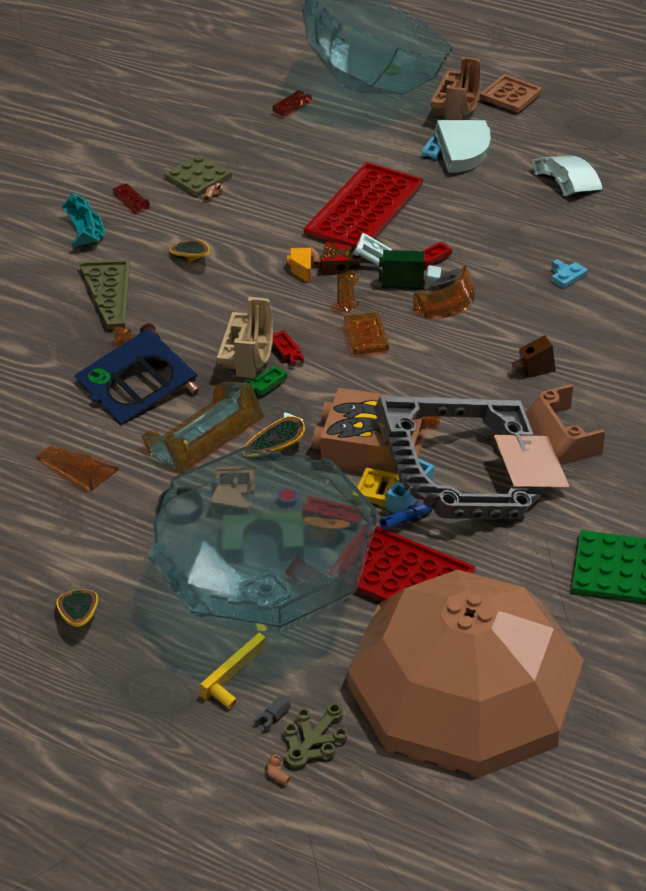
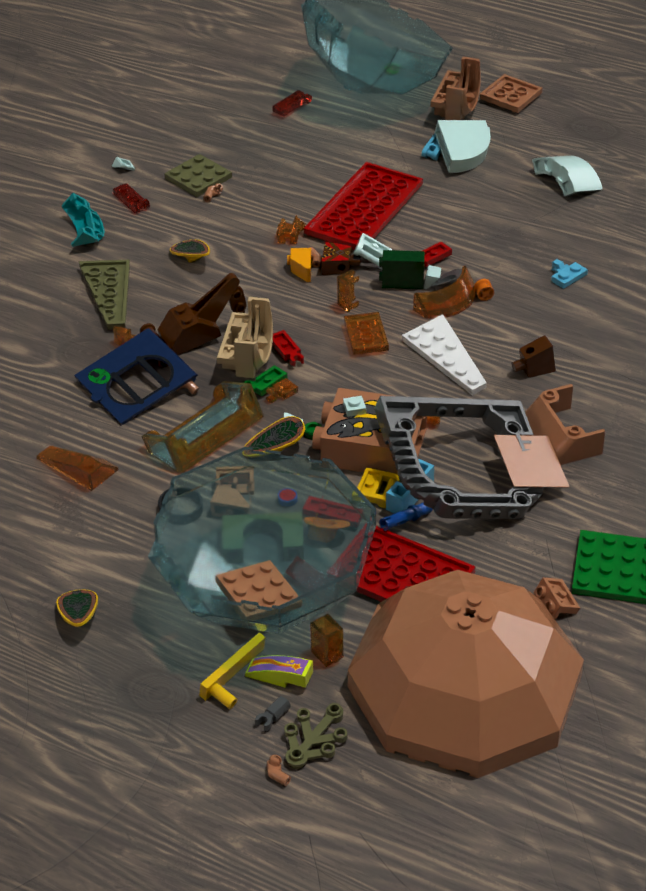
(122, 164): none -> light aqua slope
(195, 323): none -> reddish brown slope
(256, 583): none -> nougat plate
(281, 670): none -> slope
(282, 389): none -> clear orange plate
(288, 230): none -> clear orange animal
(309, 429): none -> green tile
(327, 640): none -> clear orange brick
(354, 406): none -> light aqua plate
(444, 350): none -> white wing
(484, 289): none -> orange wheel
(556, 597): none -> nougat bracket

